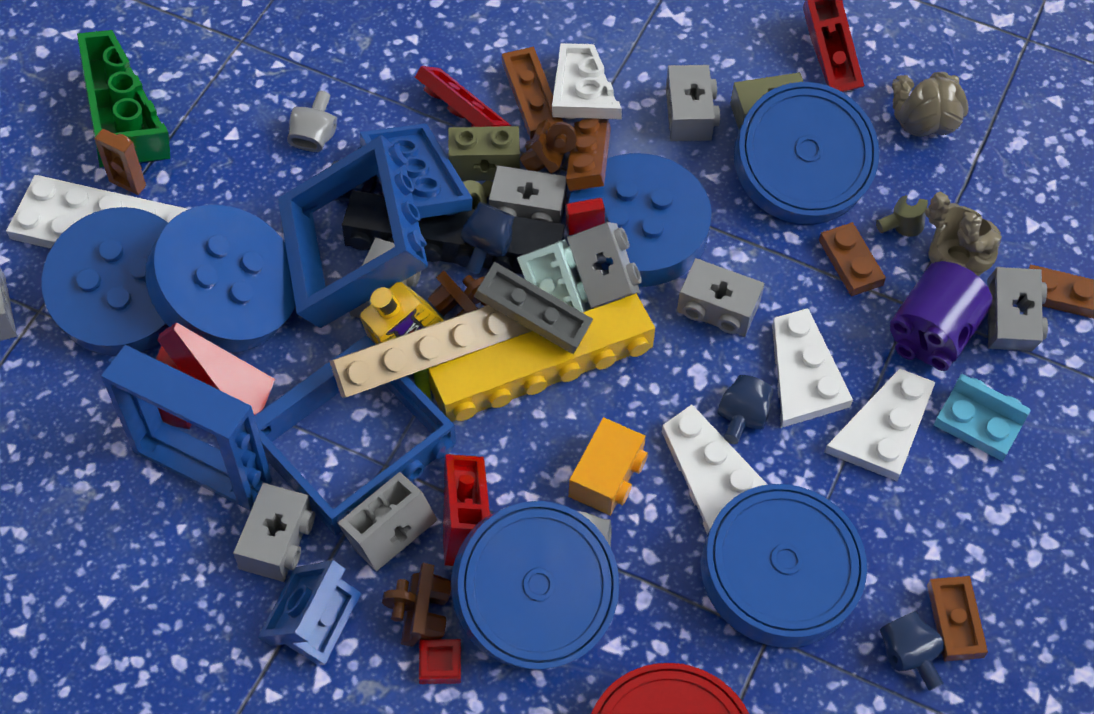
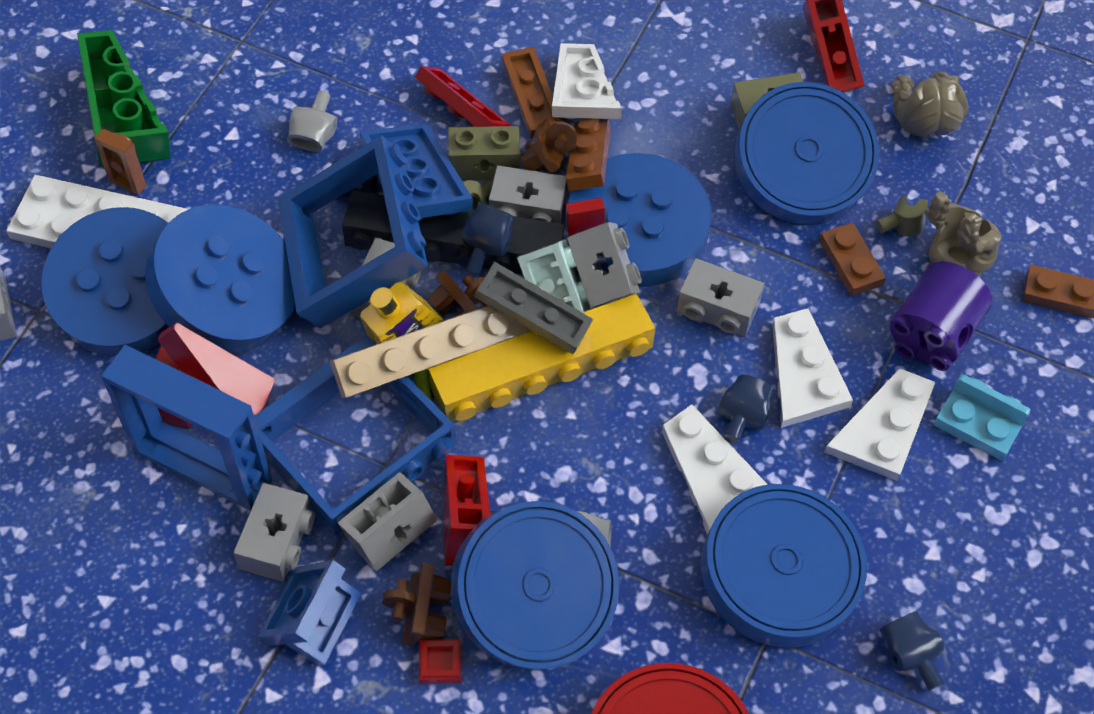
(607, 466): light orange brick -> none
(691, 103): light grey brick -> none
(957, 618): dark orange plate -> none
(1005, 324): light grey brick -> none

